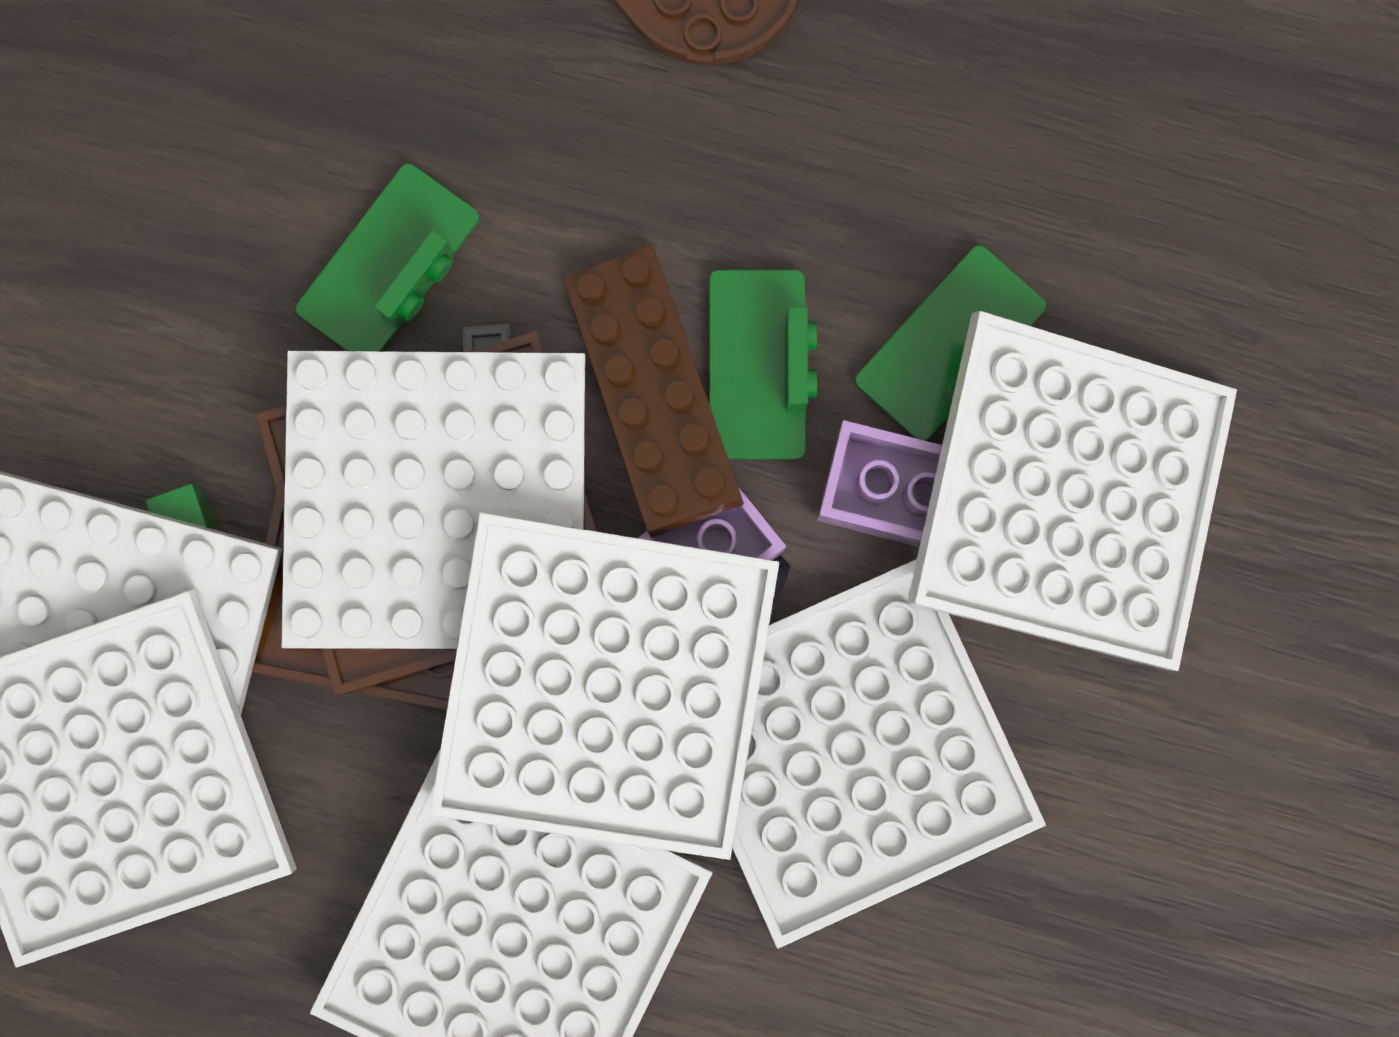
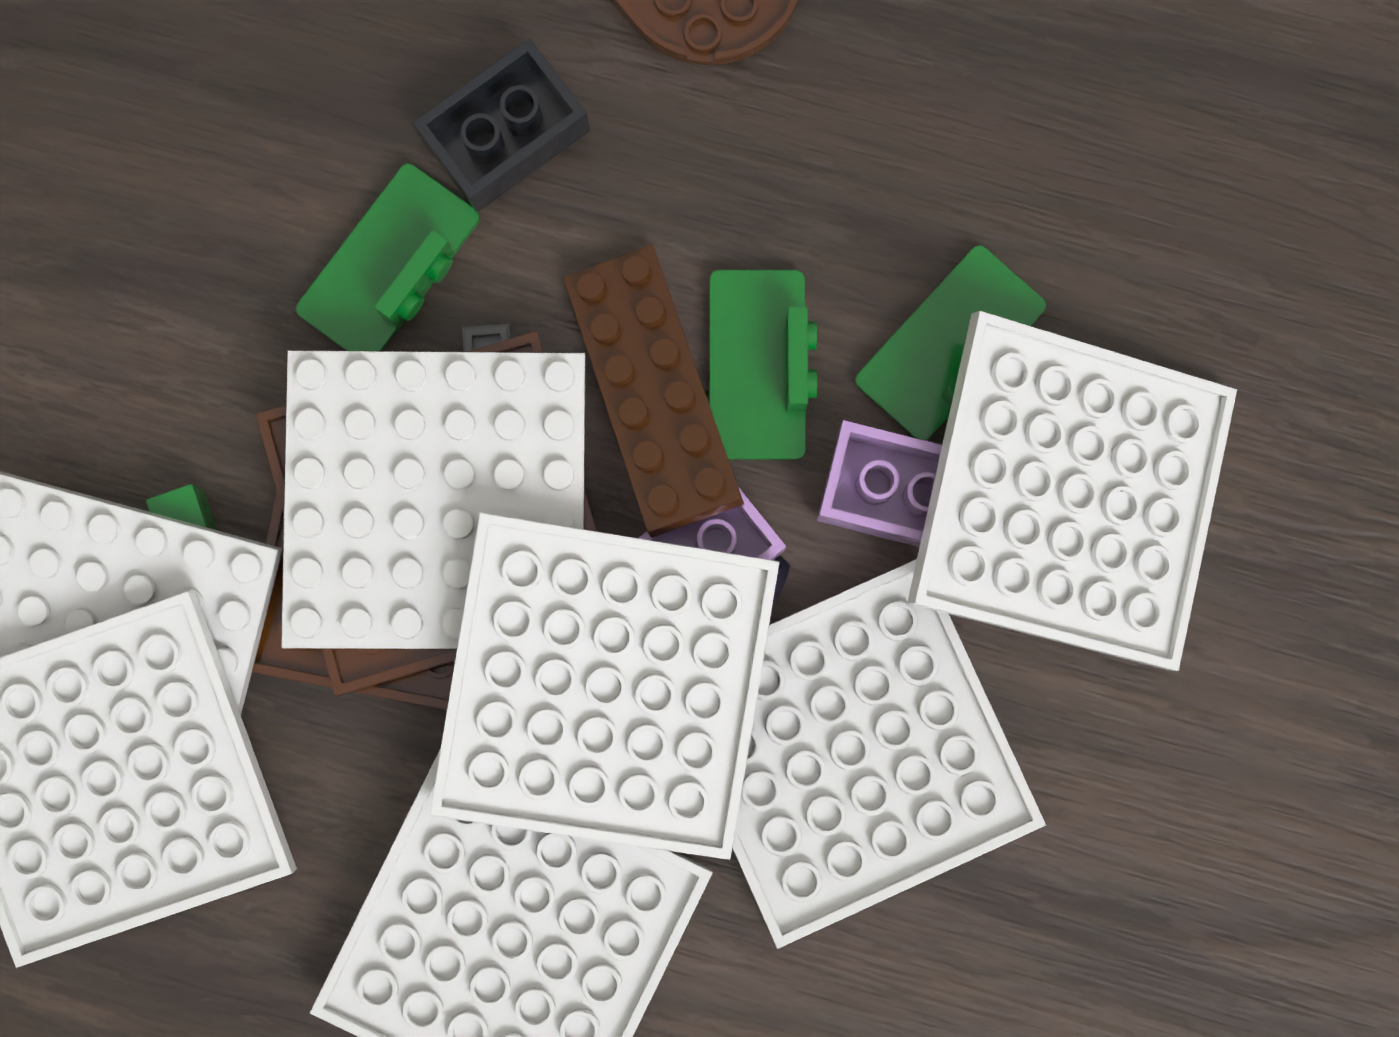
(502, 125): none -> black brick

